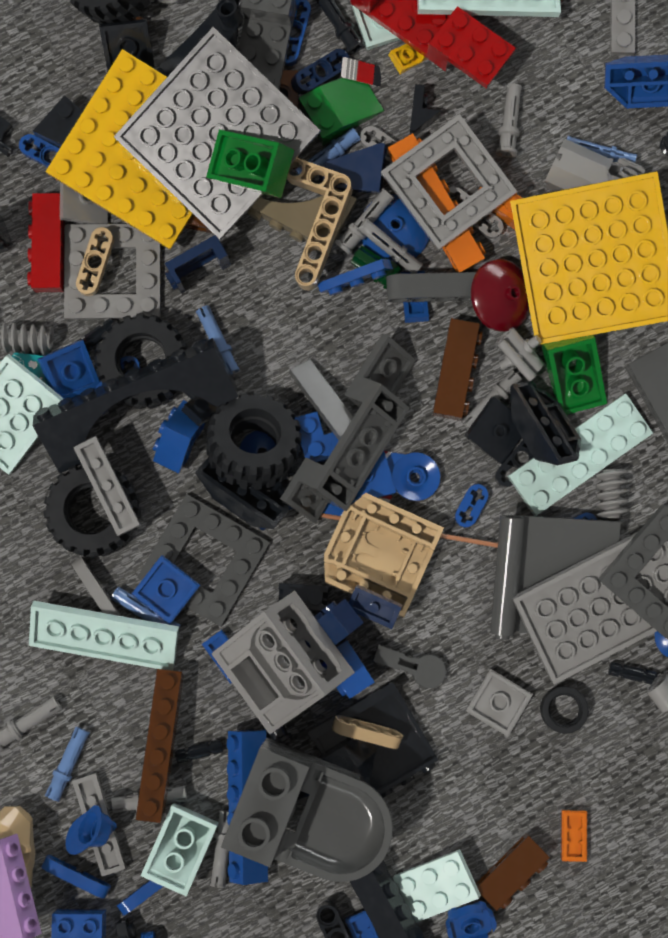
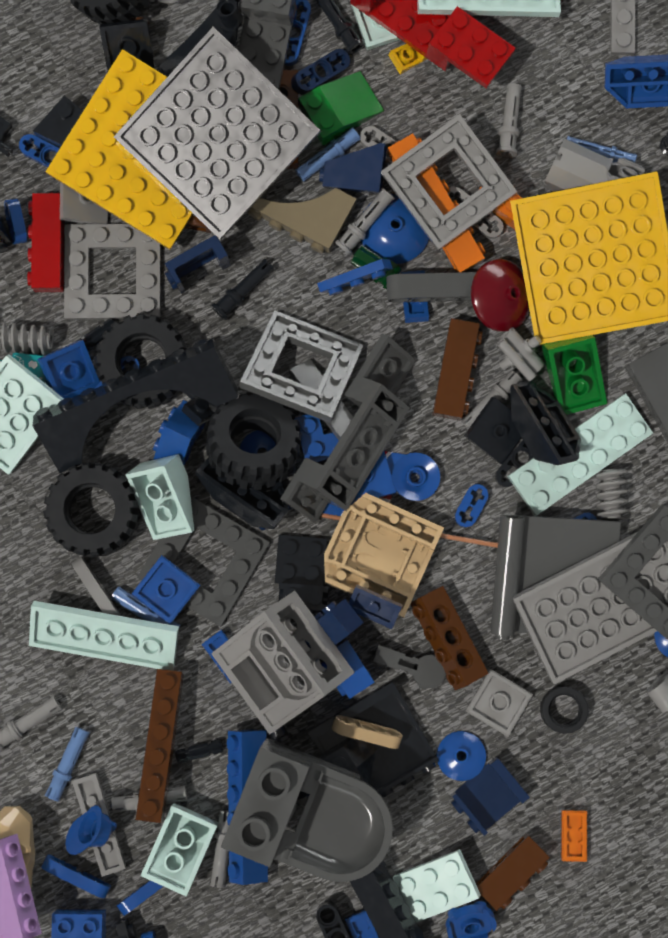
(15, 221): none -> blue beam
(94, 243): tan beam -> none
(107, 486): light grey plate -> none
(163, 496): none -> light aqua slope
(213, 331): medium blue pin -> none
(234, 296): none -> black pin
(250, 163): green slope -> none
(300, 560): none -> black plate
(318, 403): none -> plate
(323, 219): tan beam -> none
(361, 71): sticker -> none
(411, 265): light grey pin -> none
(421, 116): black slope -> none
(448, 759): none -> blue dish
(460, 643): none -> reddish brown brick
(488, 796): none -> dark blue panel
(631, 673): black axle -> none

